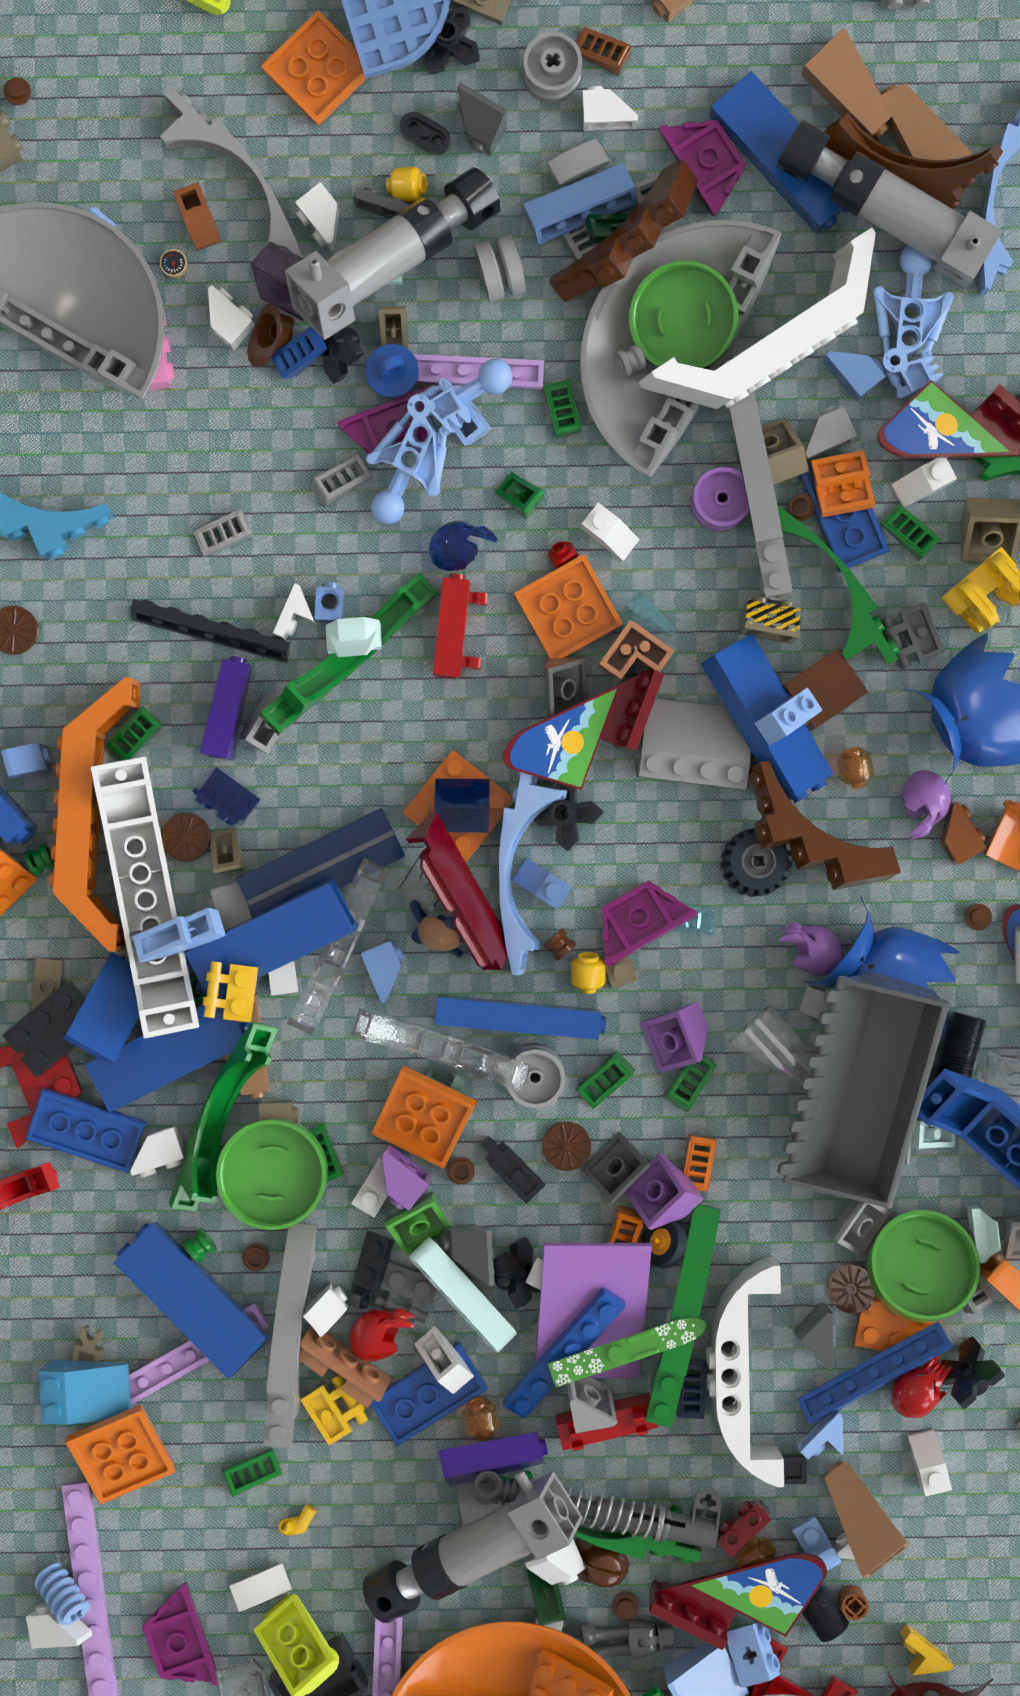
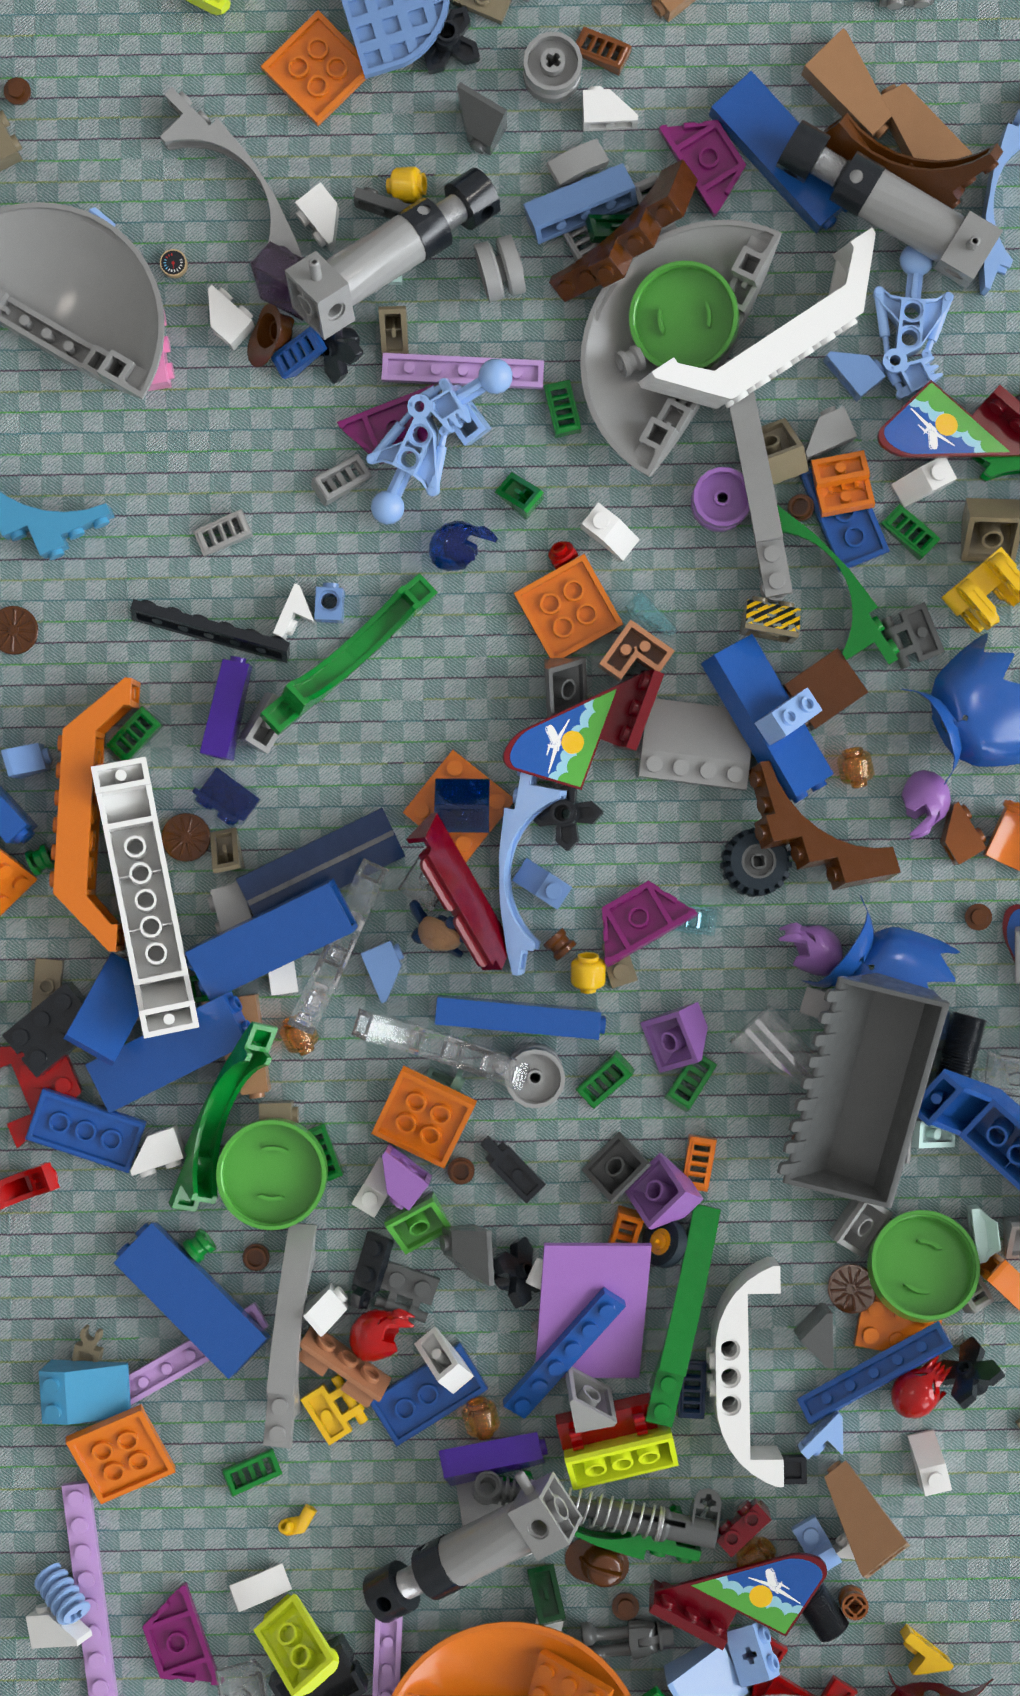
(179, 935): light blue slope -> none
(197, 216): dark orange slope -> none
(239, 993): yellow plate -> none
(297, 1040): none -> clear orange head
(353, 636): light aqua slope -> none
(392, 371): blue tile -> none
(426, 133): black plate -> none
(452, 627): red brick -> none
(462, 1295): light aqua beam -> none
(558, 1566): white slope -> none
(567, 1146): reddish brown wheel -> none
(621, 1458): none -> neon yellow slope
(626, 1350): bright green piece -> none

